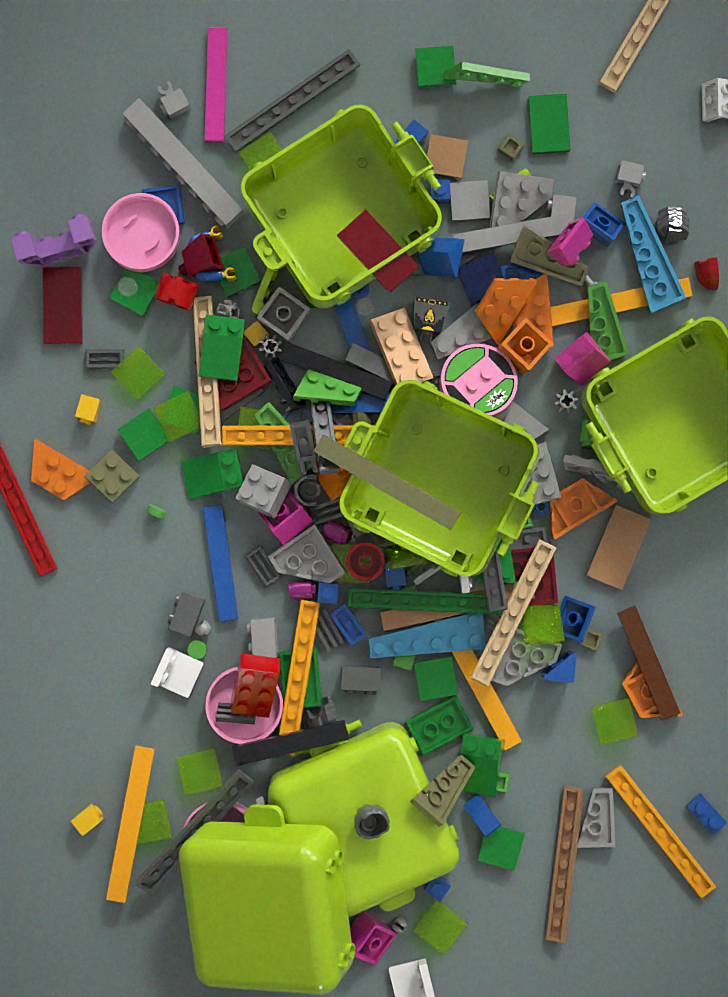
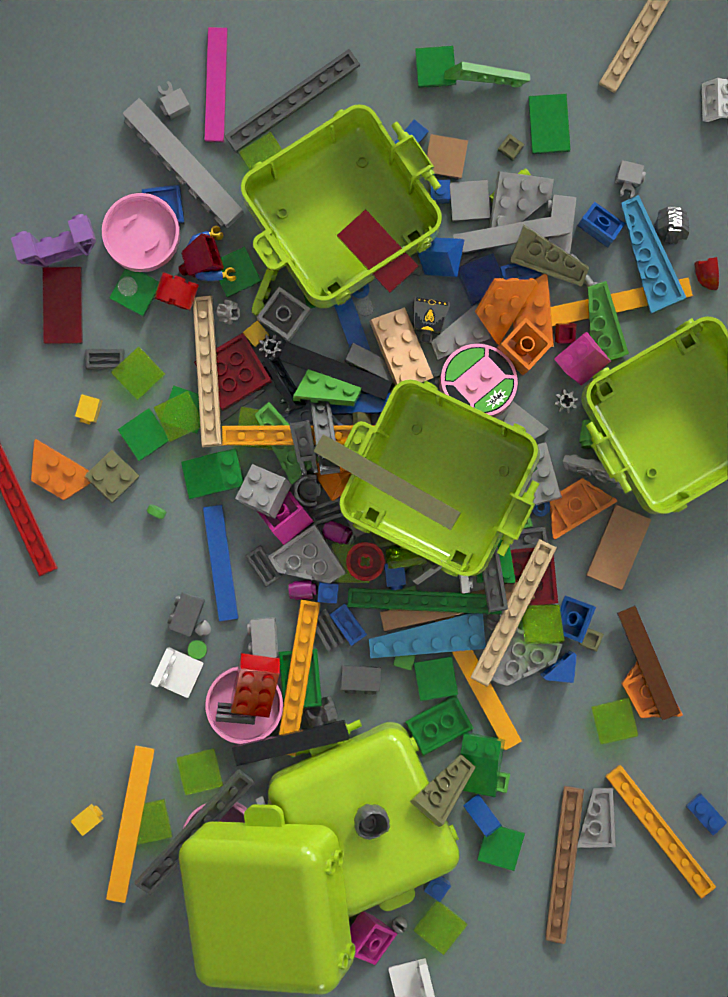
(221, 347): green slope -> none
(565, 332): none -> dark red plate
(570, 242): dark pink slope -> none

